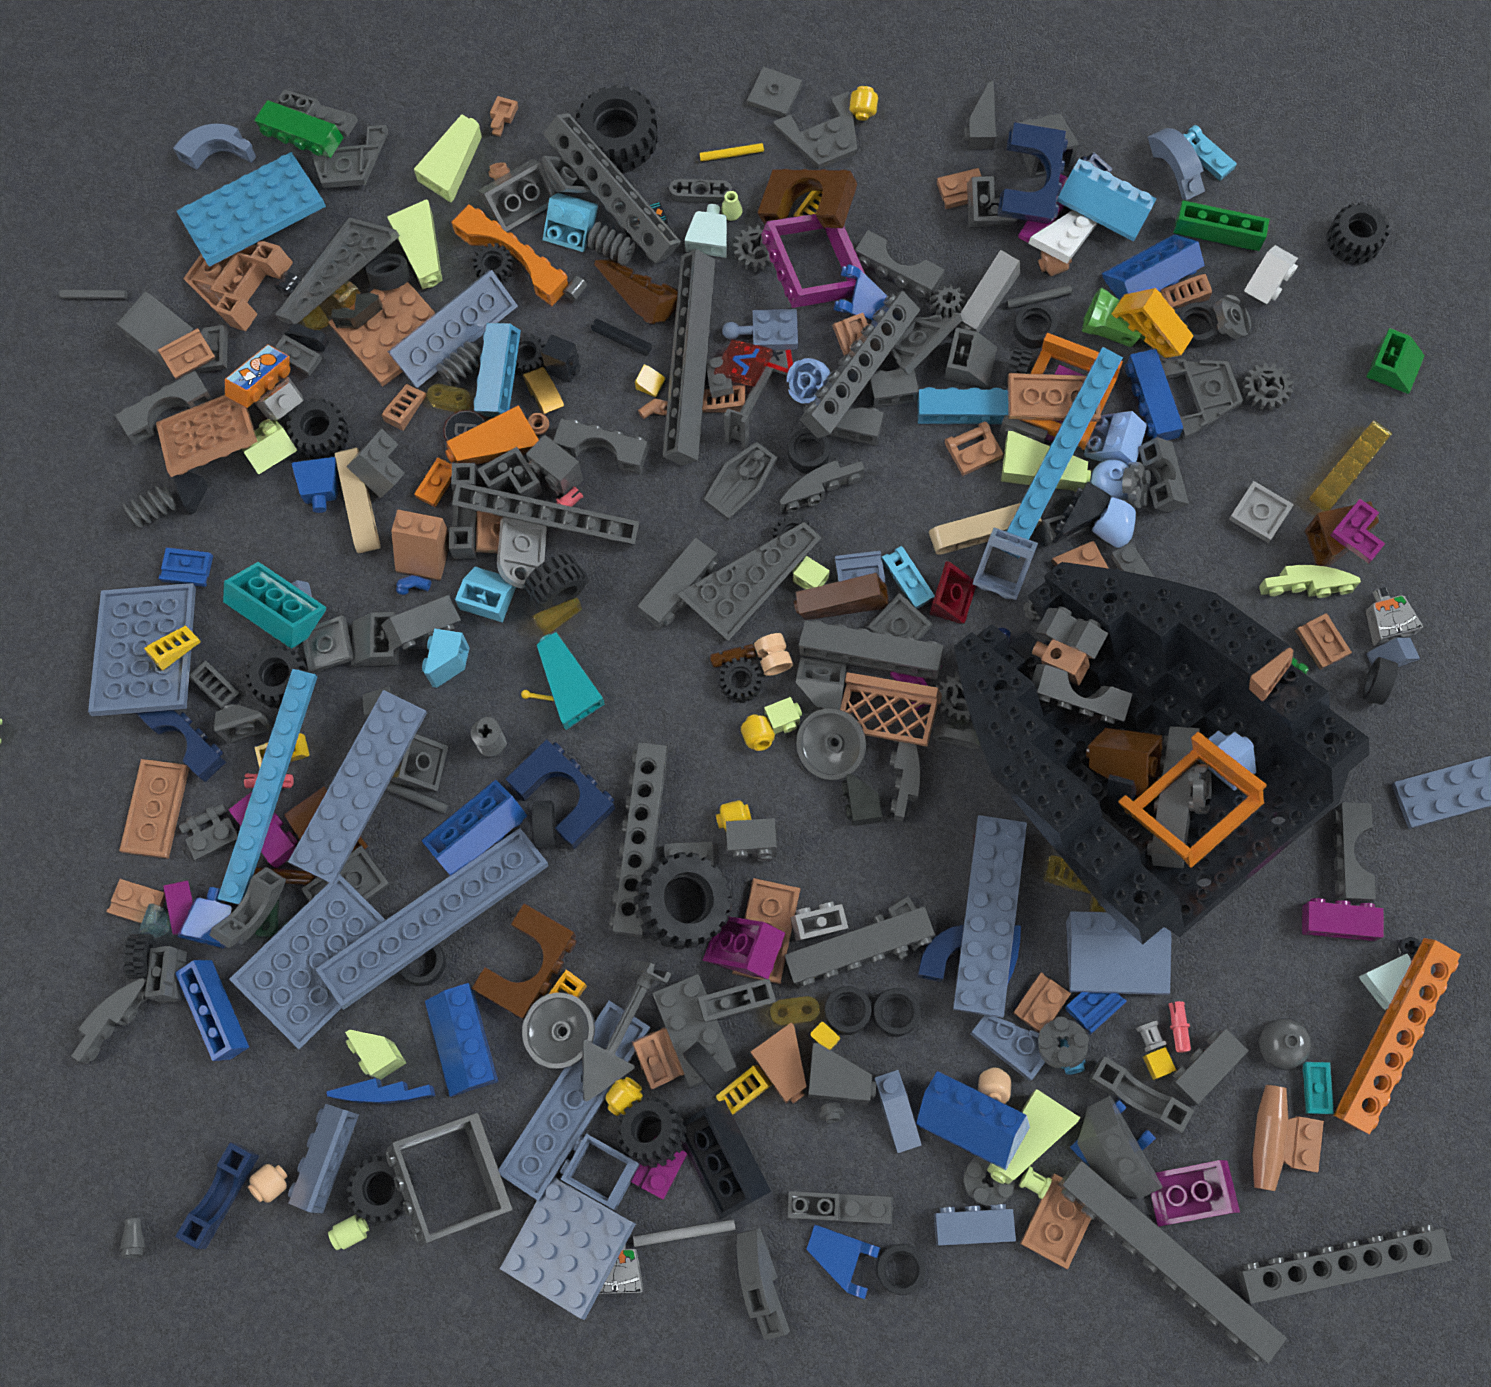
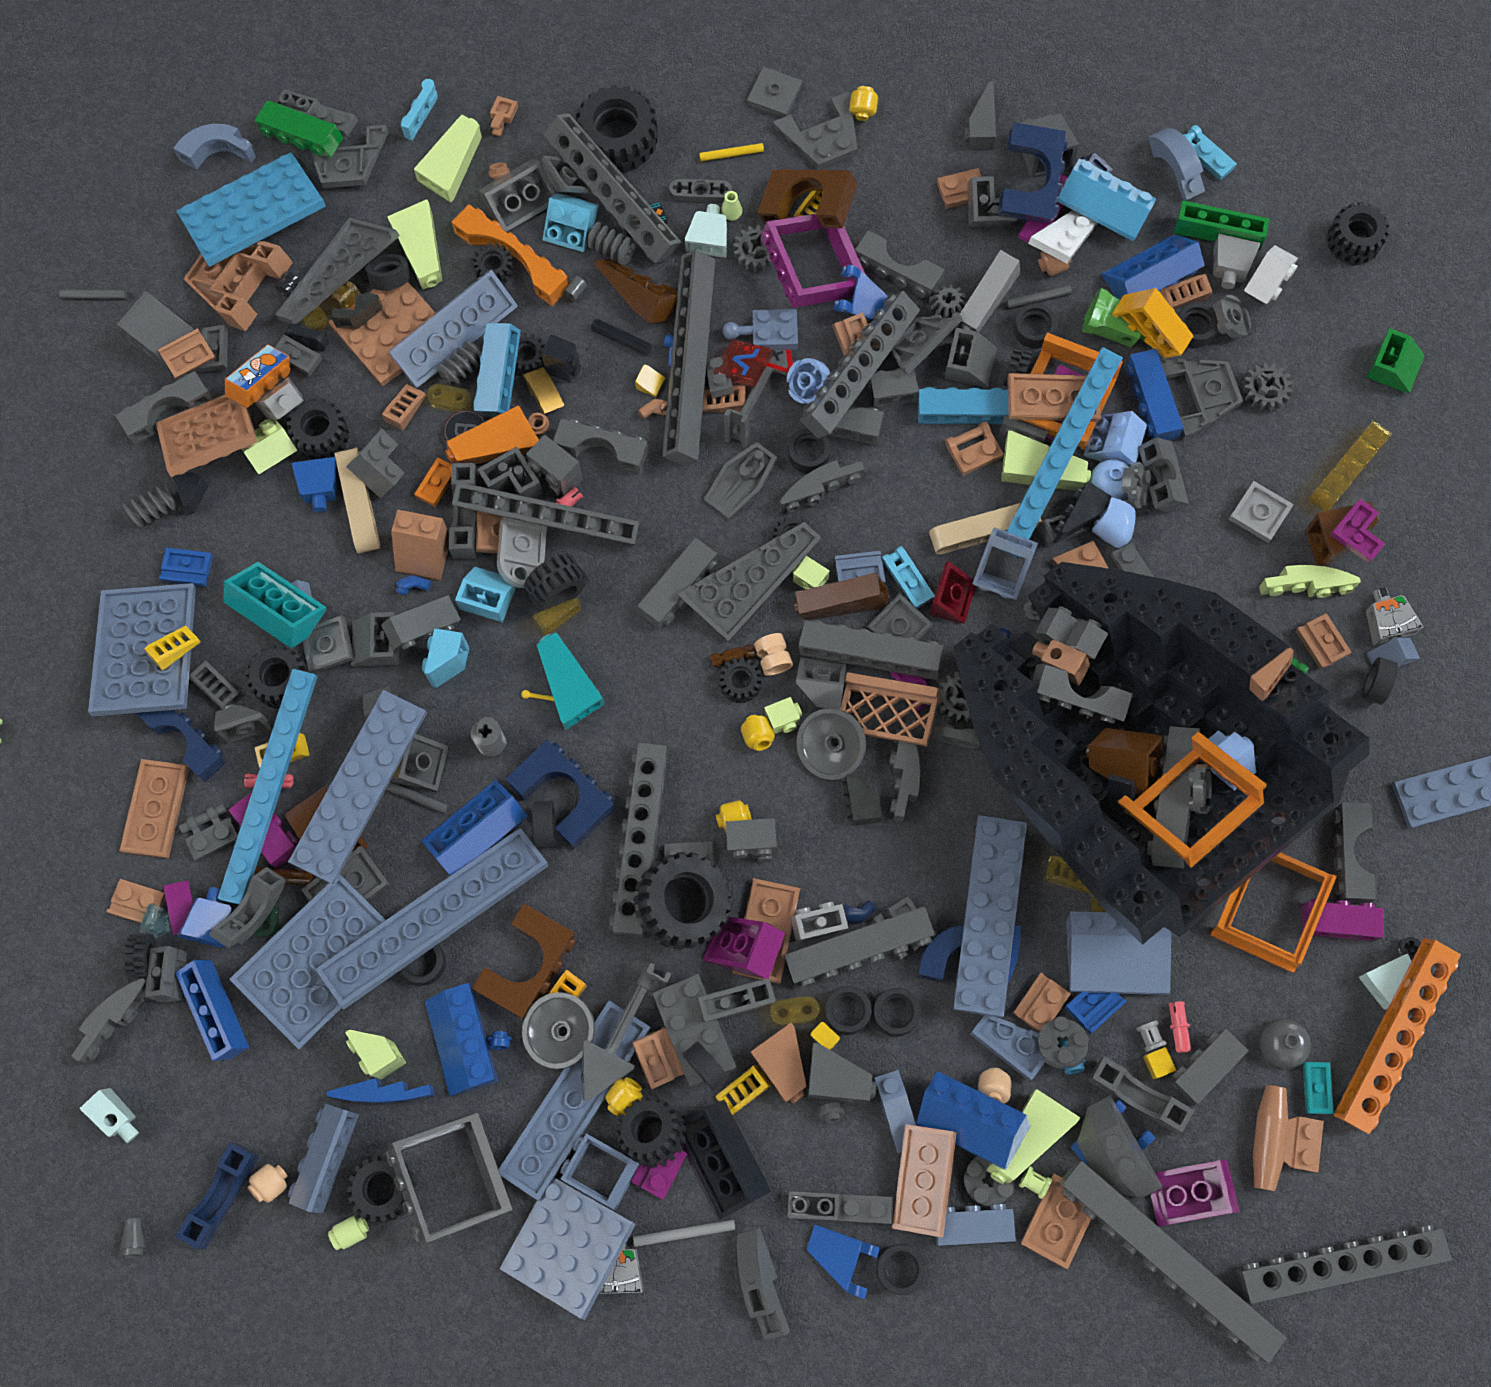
(101, 1110): none -> light aqua torso
(419, 109): none -> medium azure plate
(499, 1040): none -> blue plate
(668, 342): none -> blue hand
(858, 915): none -> dark blue arm
(924, 1180): none -> nougat tile
(1225, 932): none -> orange piece
(1233, 259): none -> light grey torso

